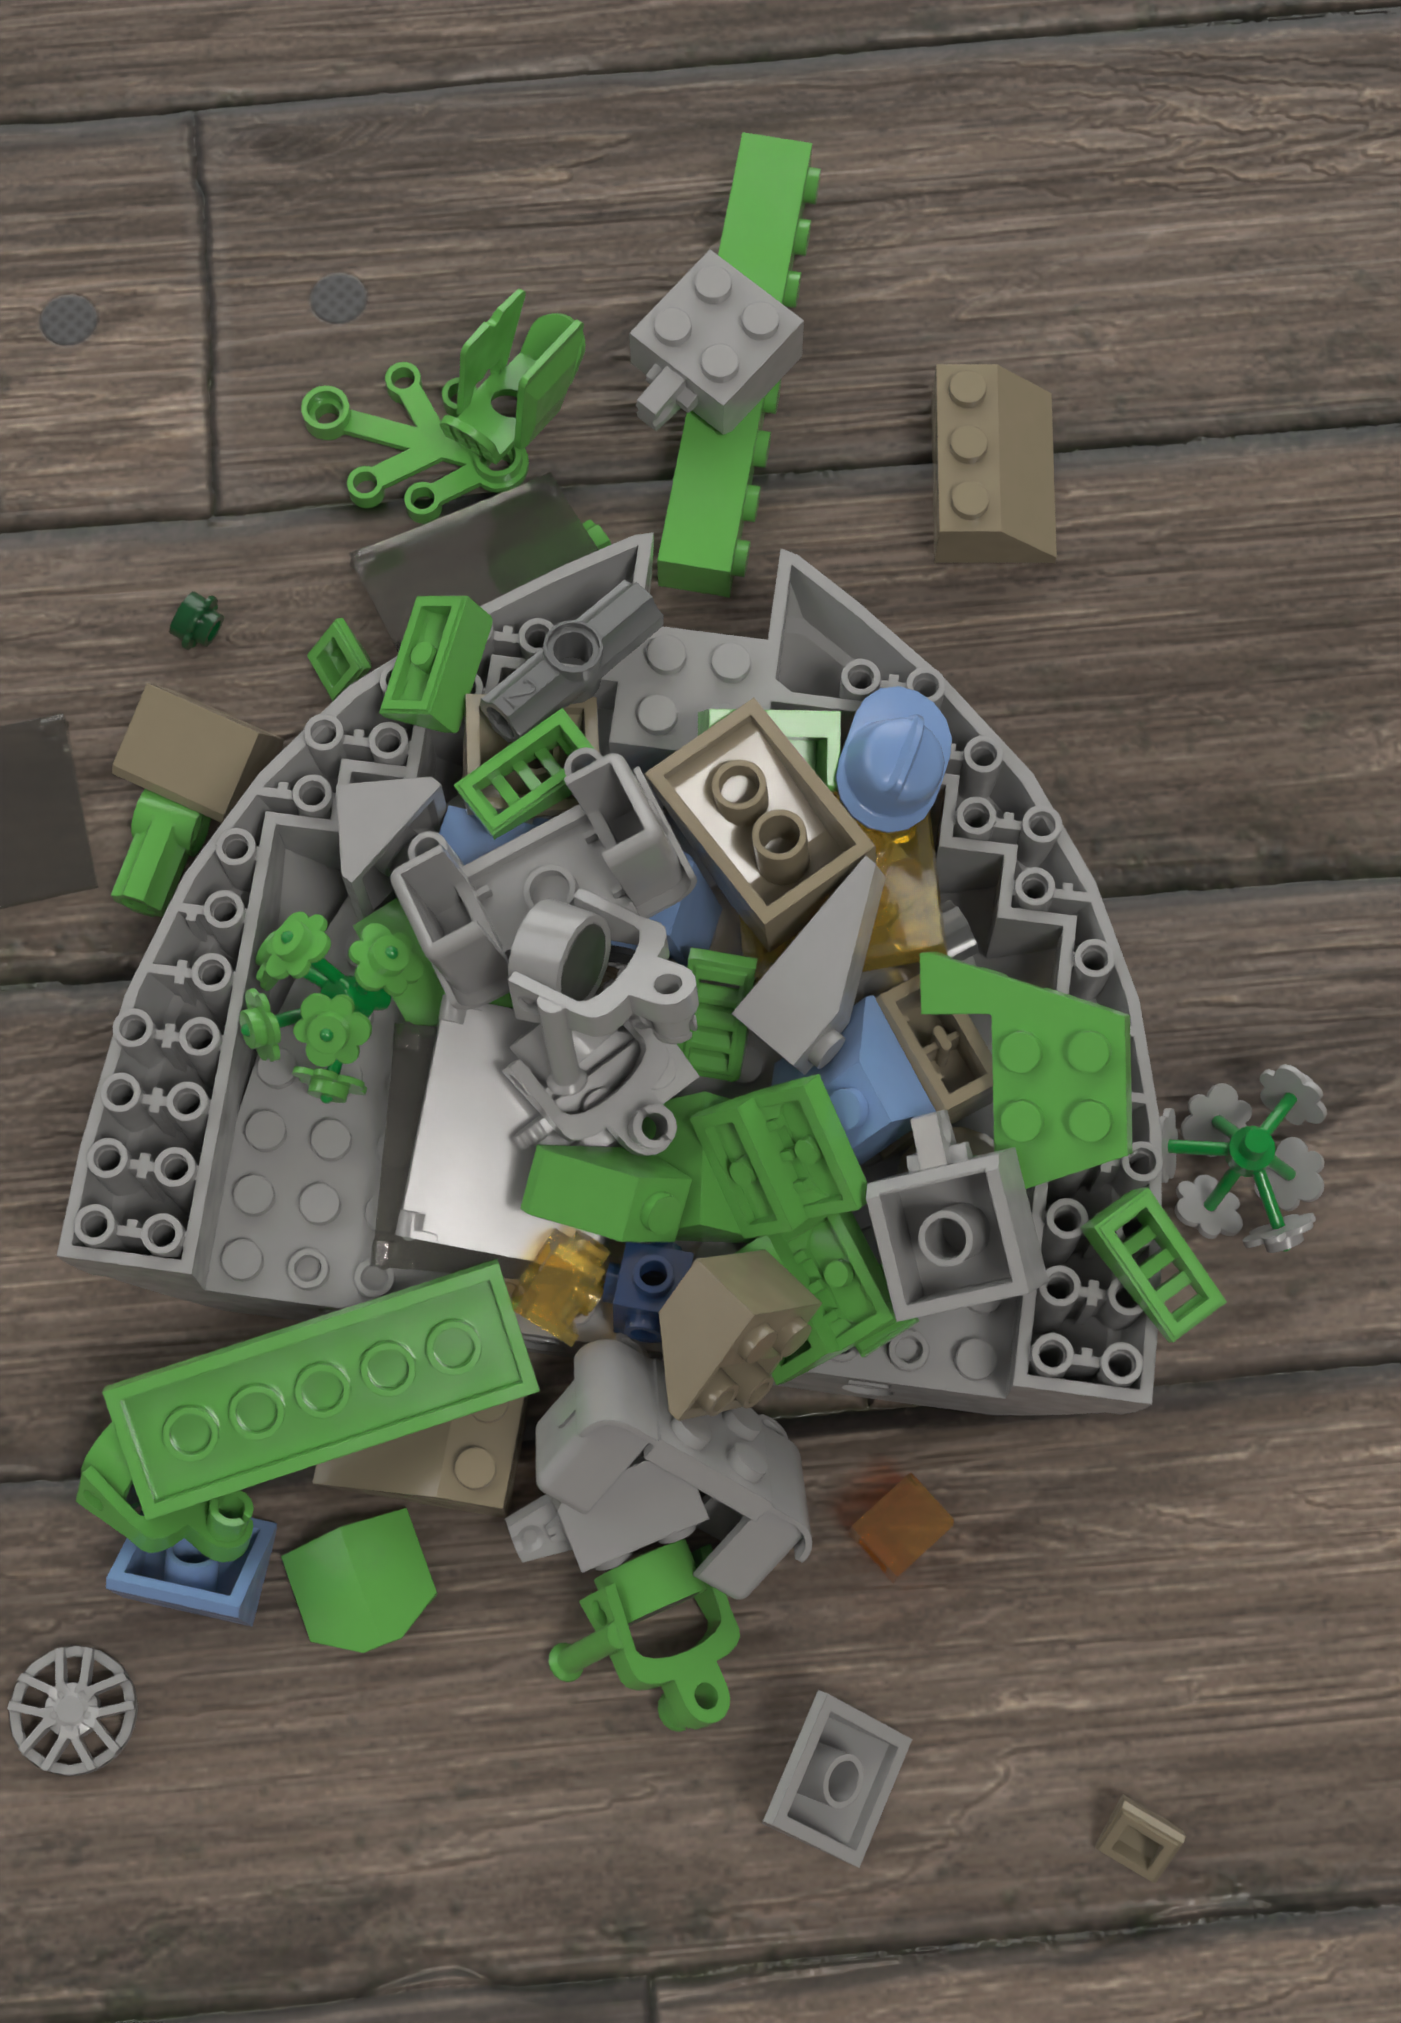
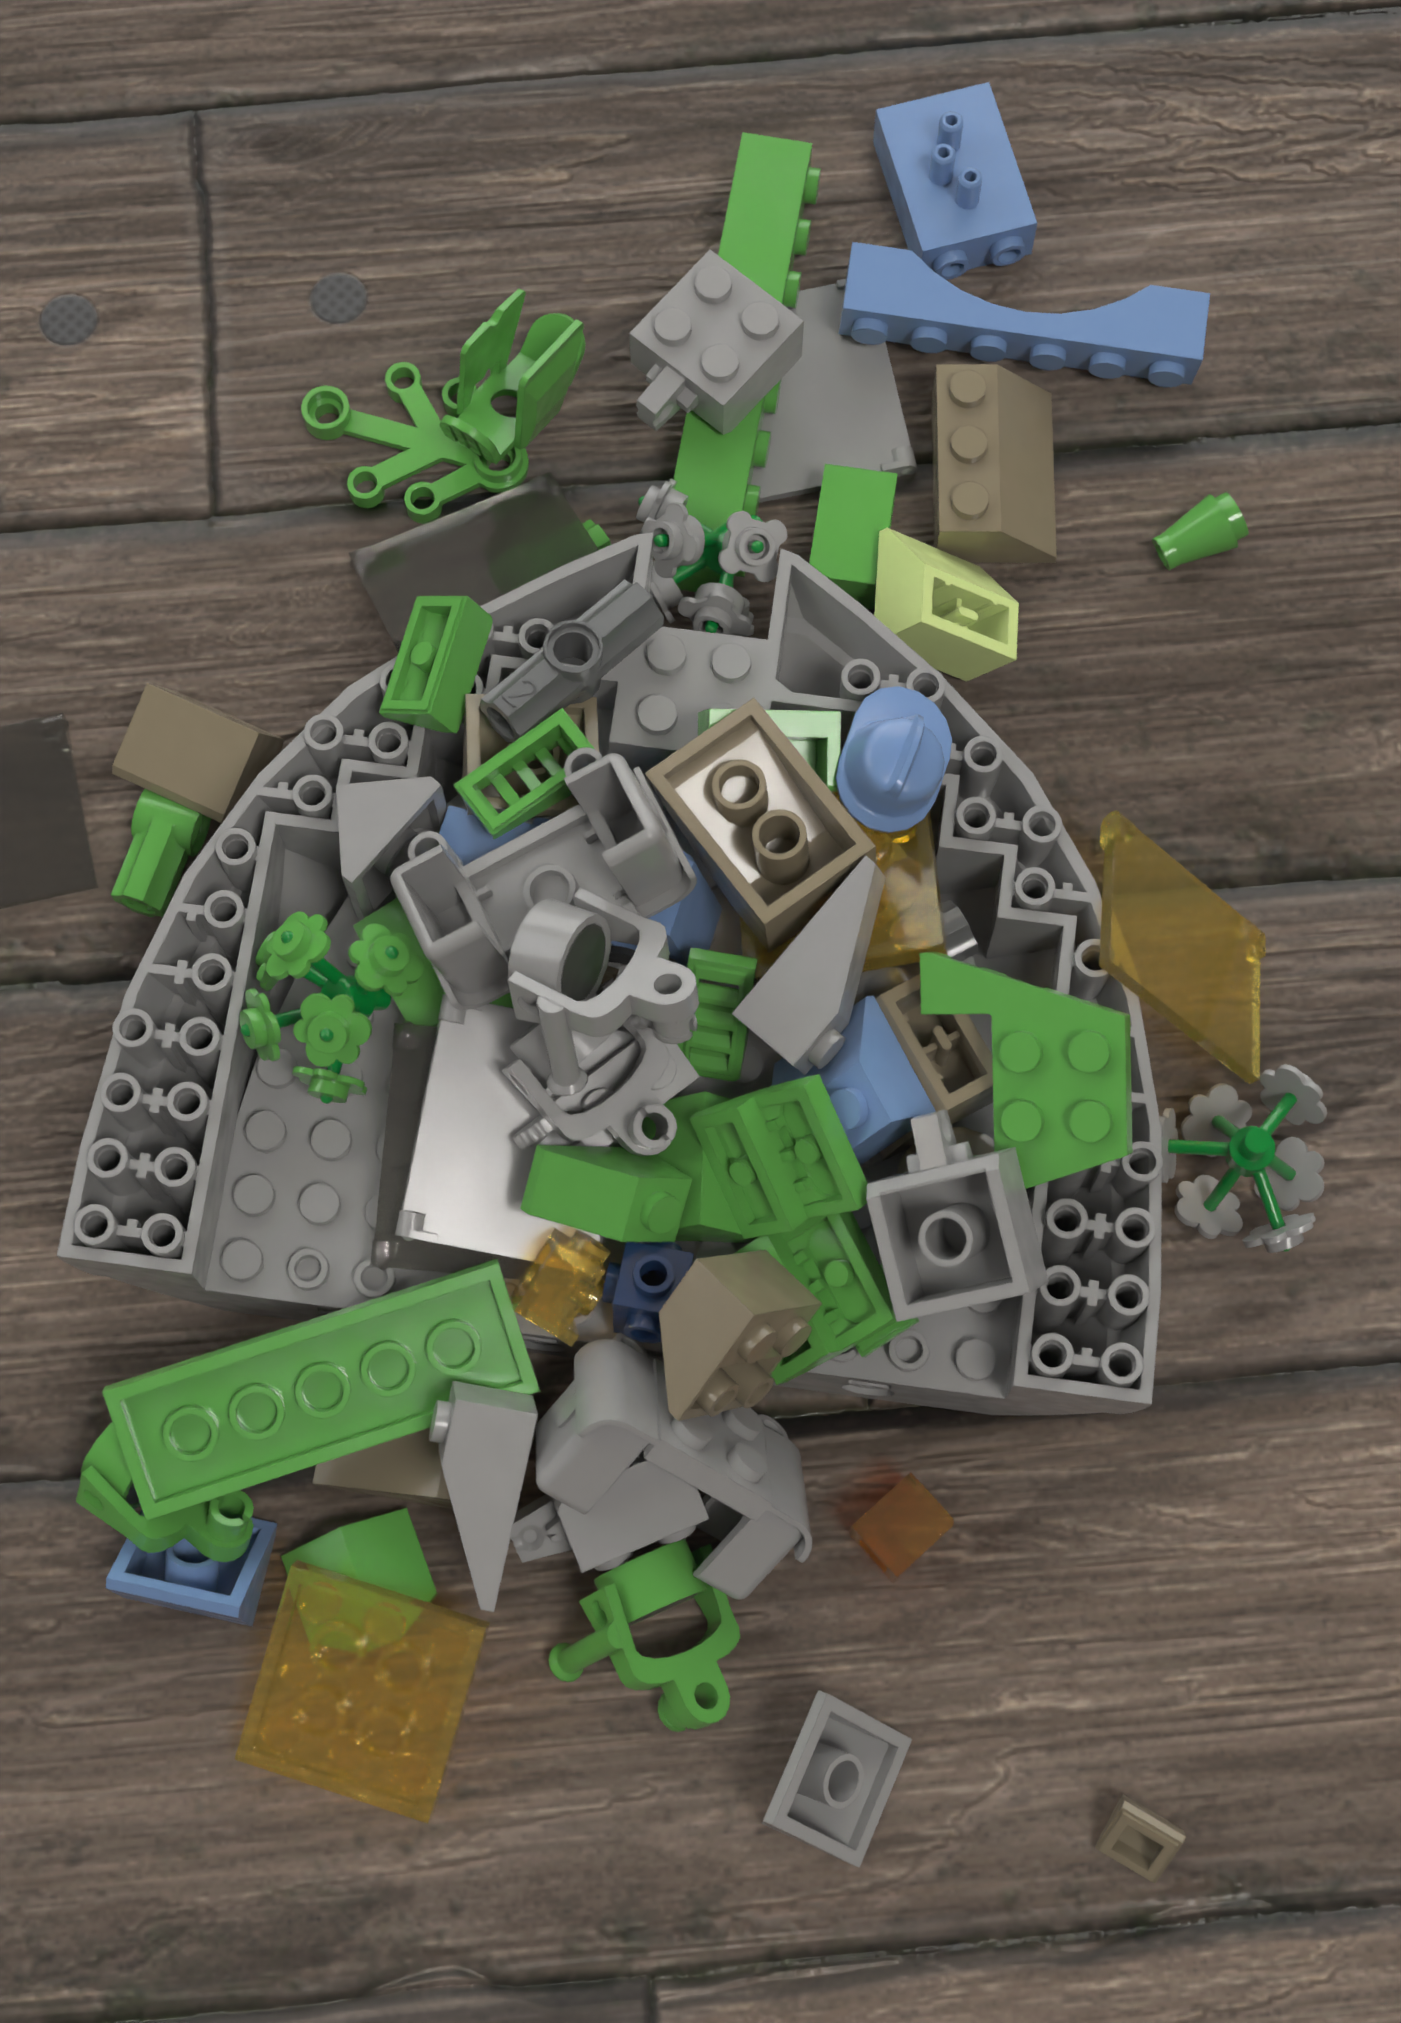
(73, 1710): light grey wheel -> none
(196, 621): dark green plate -> none
(339, 658): bright green slope -> none
(362, 1691): none -> clear yellow plate
(484, 1459): none -> light grey slope
(682, 541): none -> light grey plant
(832, 406): none -> light grey piece
(847, 527): none -> bright green panel
(903, 301): none -> medium blue arch
(944, 607): none -> yellowish green slope
(955, 181): none -> medium blue piece
(1134, 1277): bright green slope -> none
(1180, 947): none -> clear yellow piece
(1203, 531): none -> bright green cone

